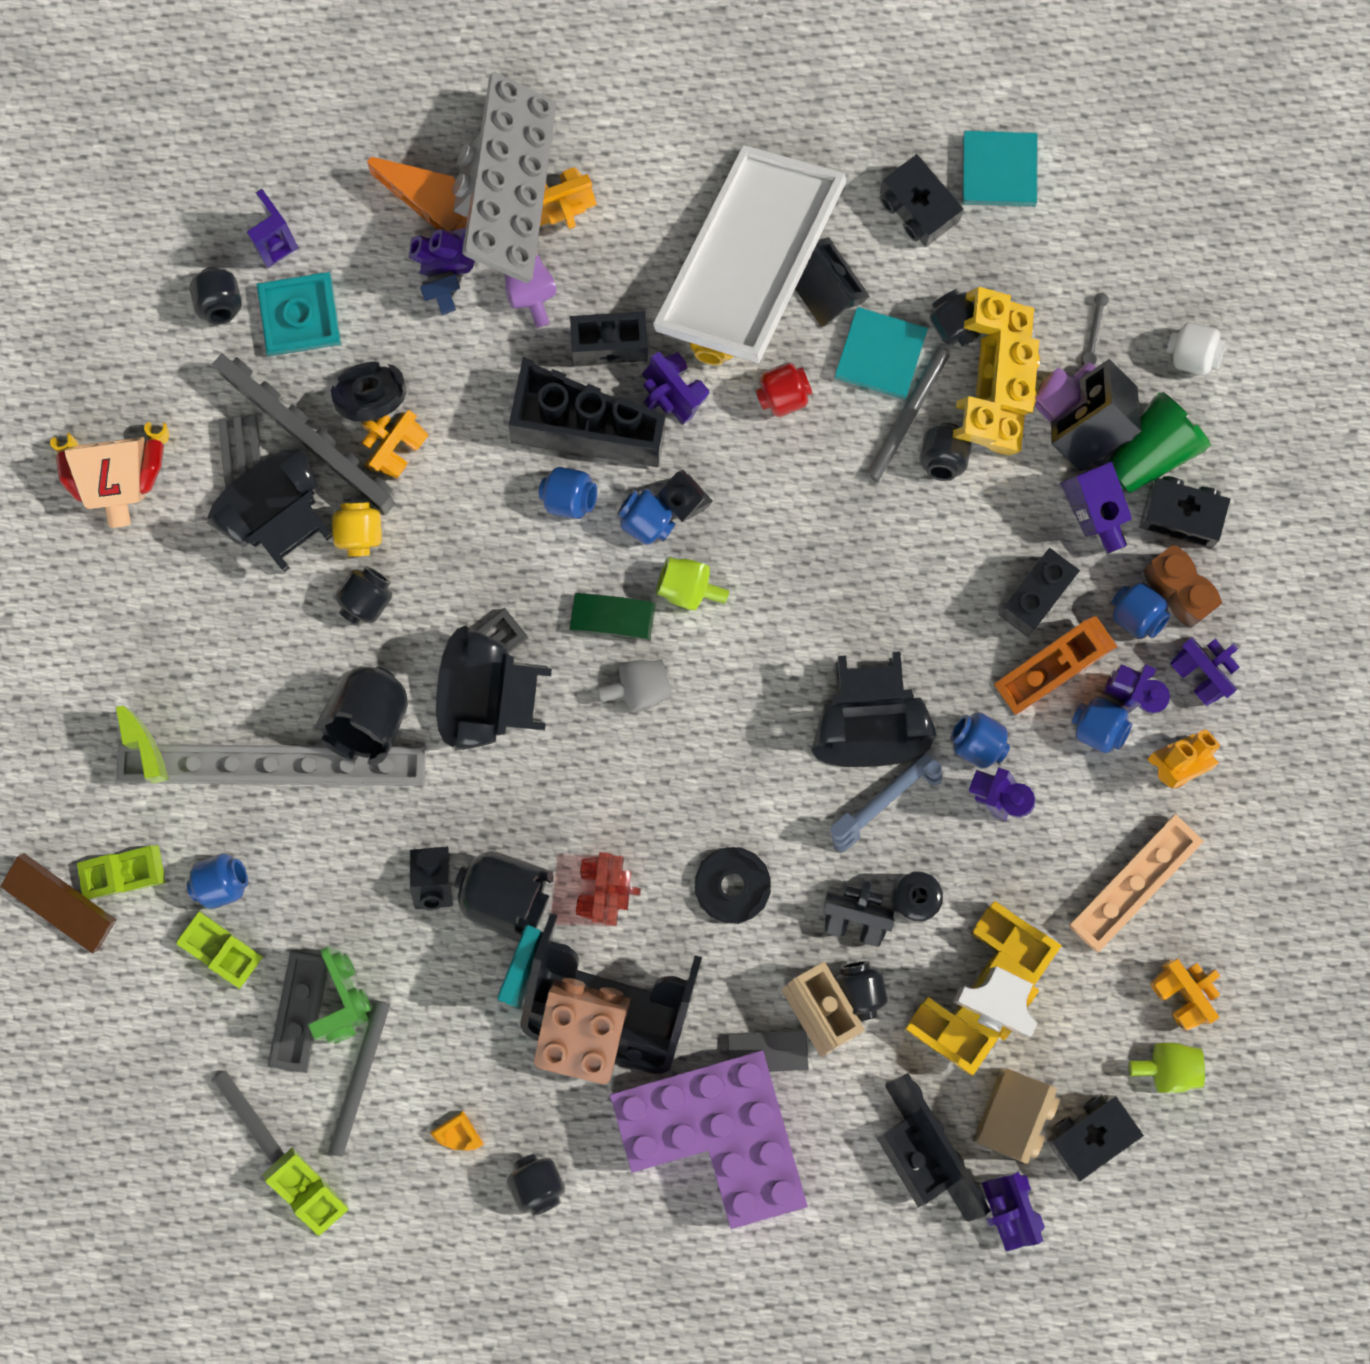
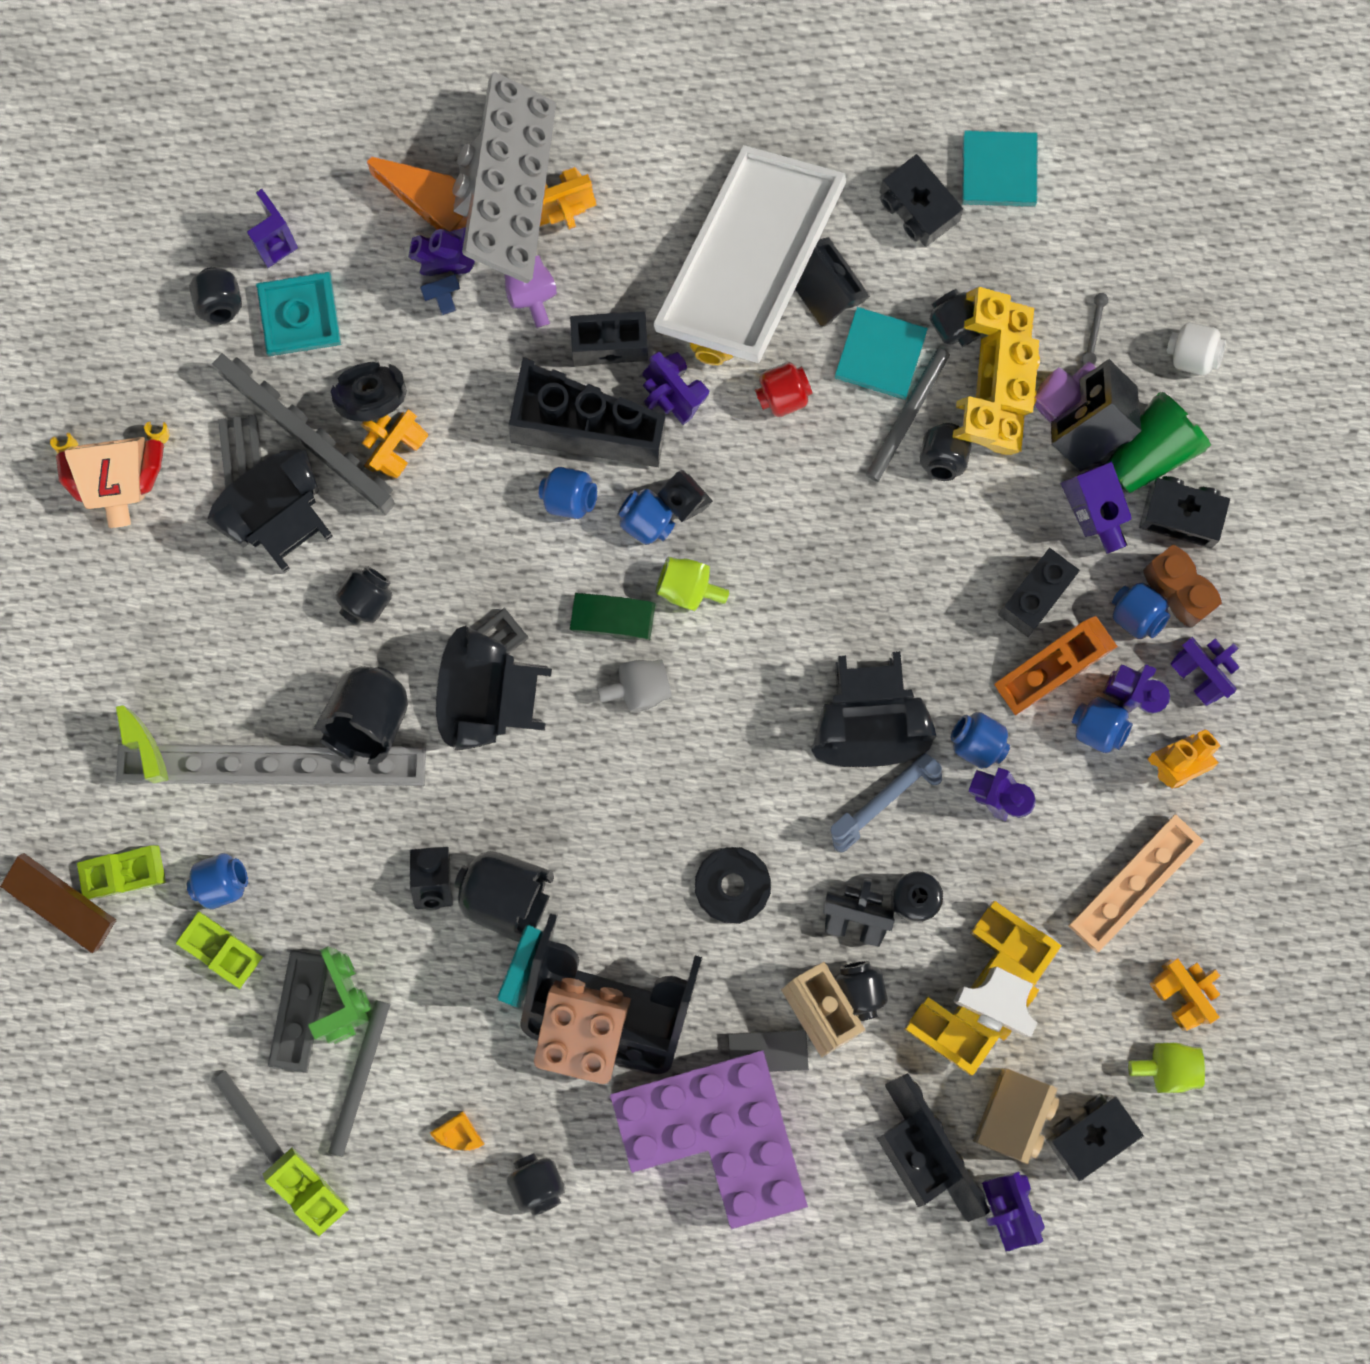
(356, 528): yellow head -> none
(611, 889): clear red hips -> none

